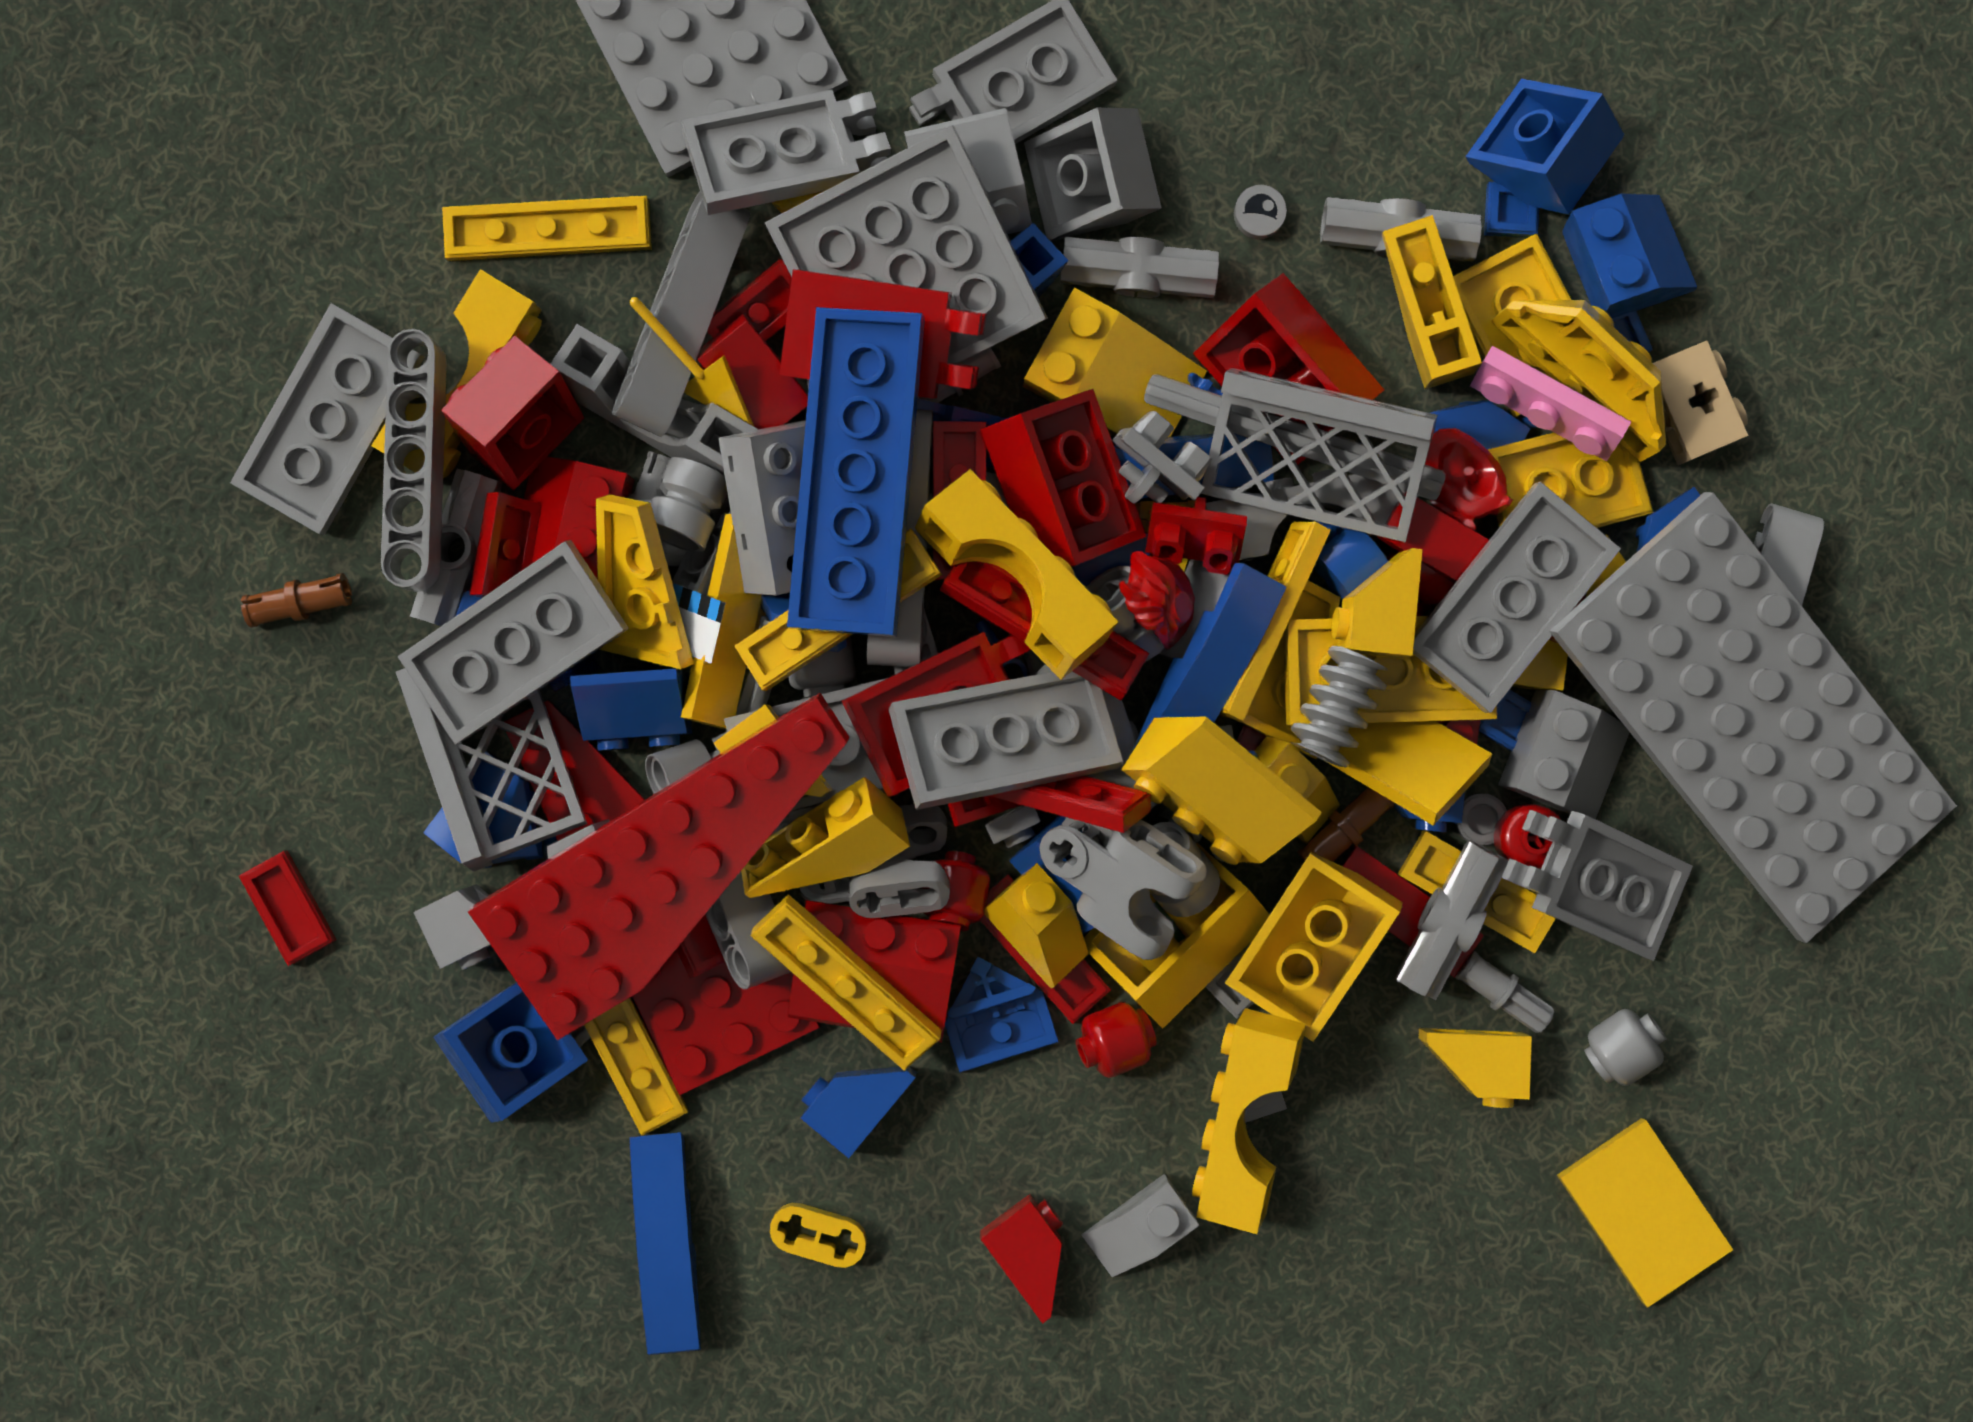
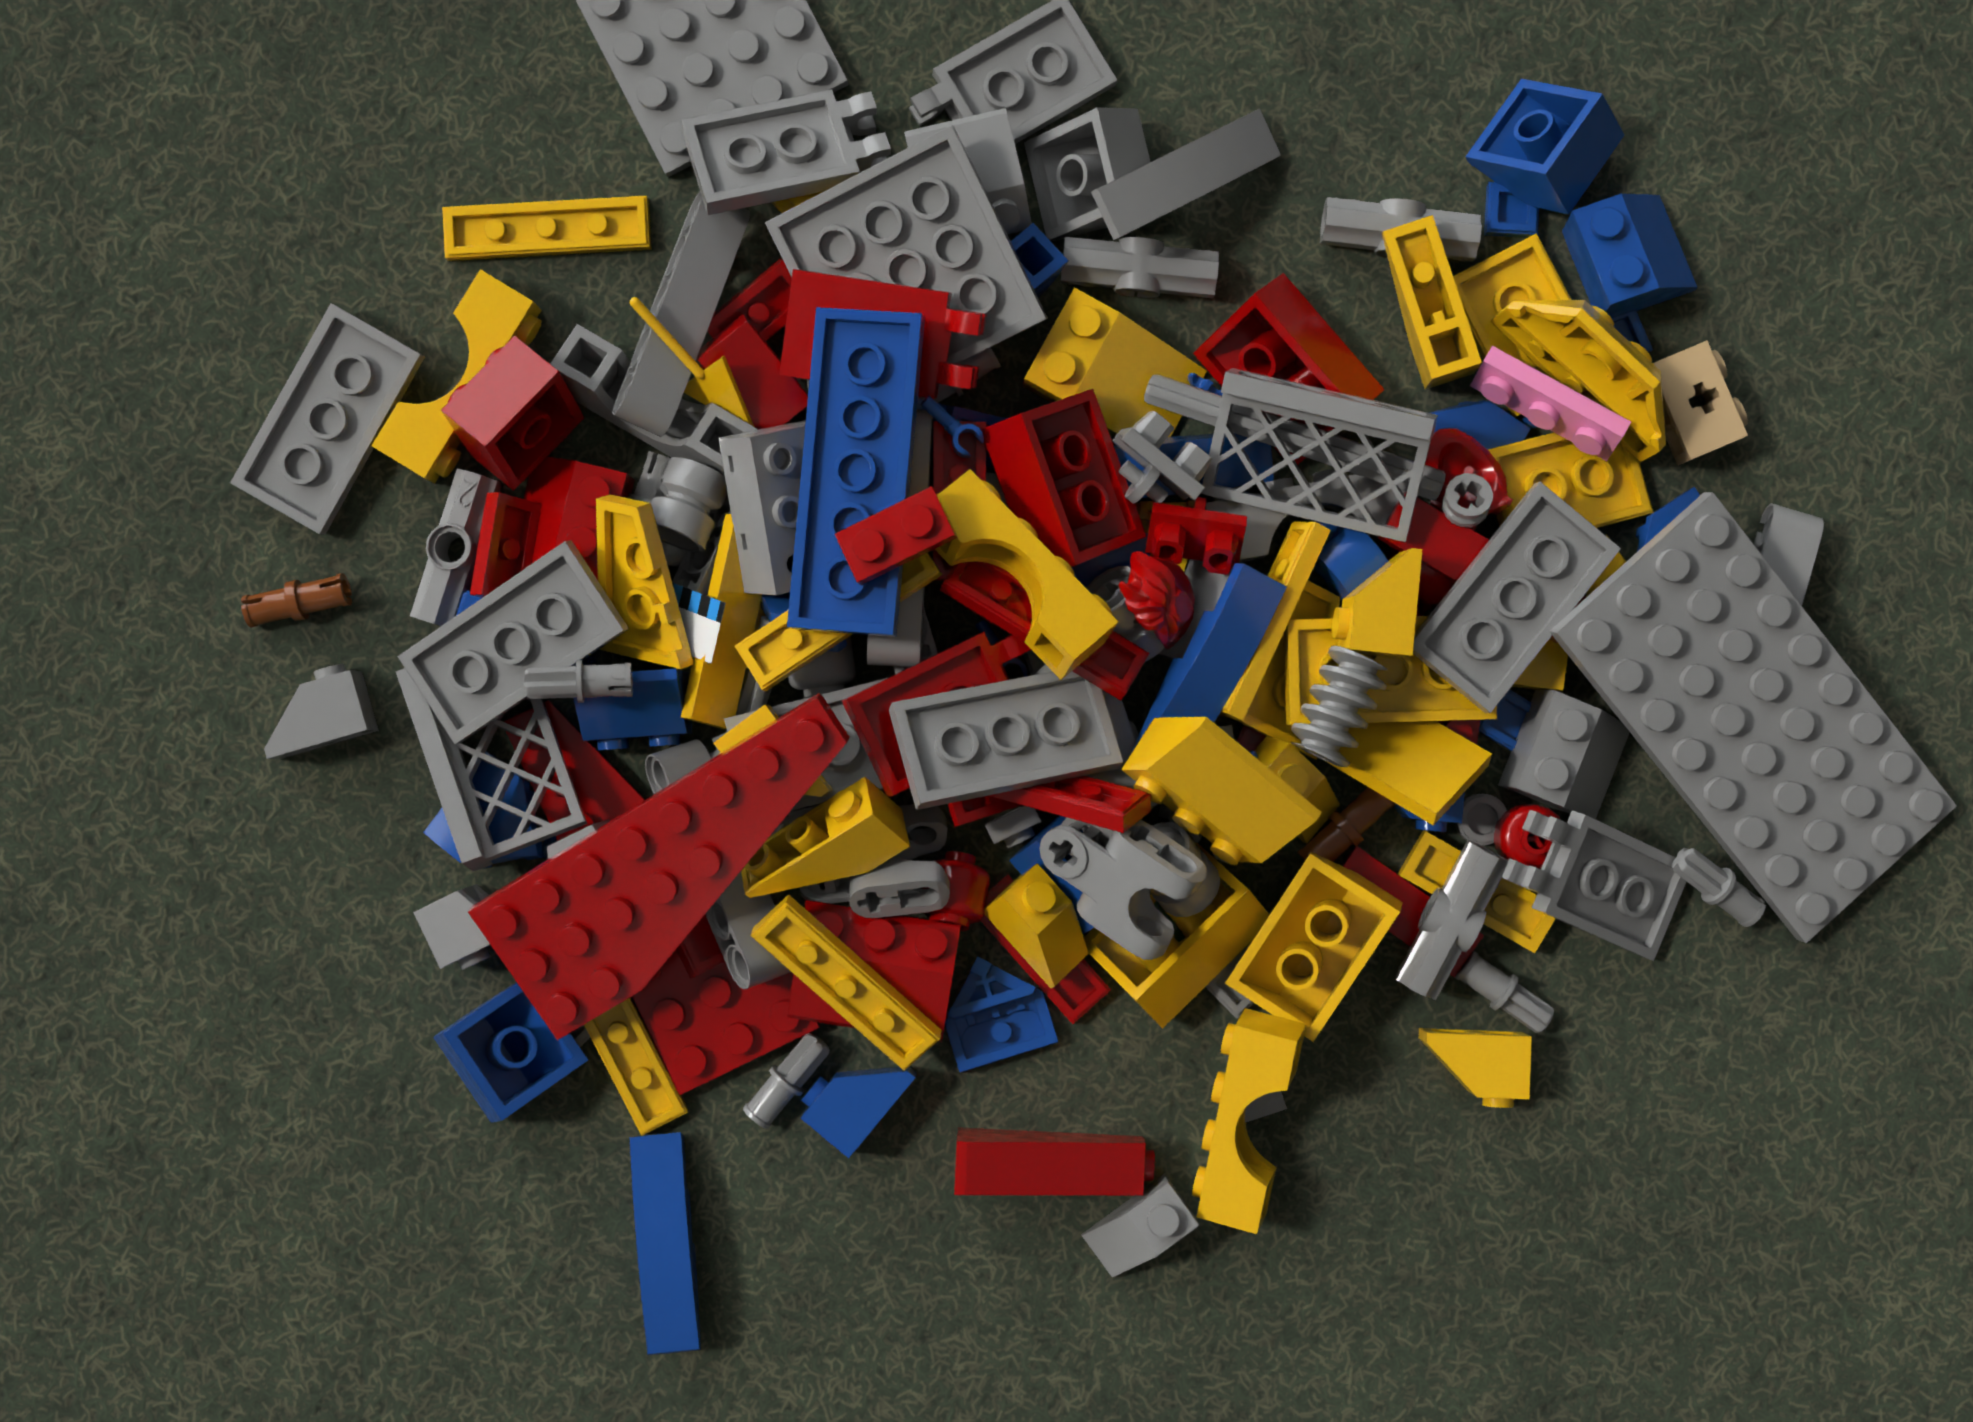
(287, 908): red tile -> none
(323, 713): none -> light grey slope
(402, 438): light grey beam -> none
(579, 681): none -> light grey axle
(786, 1080): none -> light grey axle
(814, 1247): yellow beam -> none
(896, 535): none -> red plate
(951, 425): none -> blue hand
(1028, 1251): red slope -> none
(1050, 1163): none -> red slope
(1116, 1039): red head -> none
(1185, 174): none -> light grey slope
(1260, 212): light grey tile -> none
(1473, 515): none -> light grey bush
(1625, 1047): light grey head -> none
(1645, 1212): yellow tile -> none
(1719, 886): none -> light grey axle

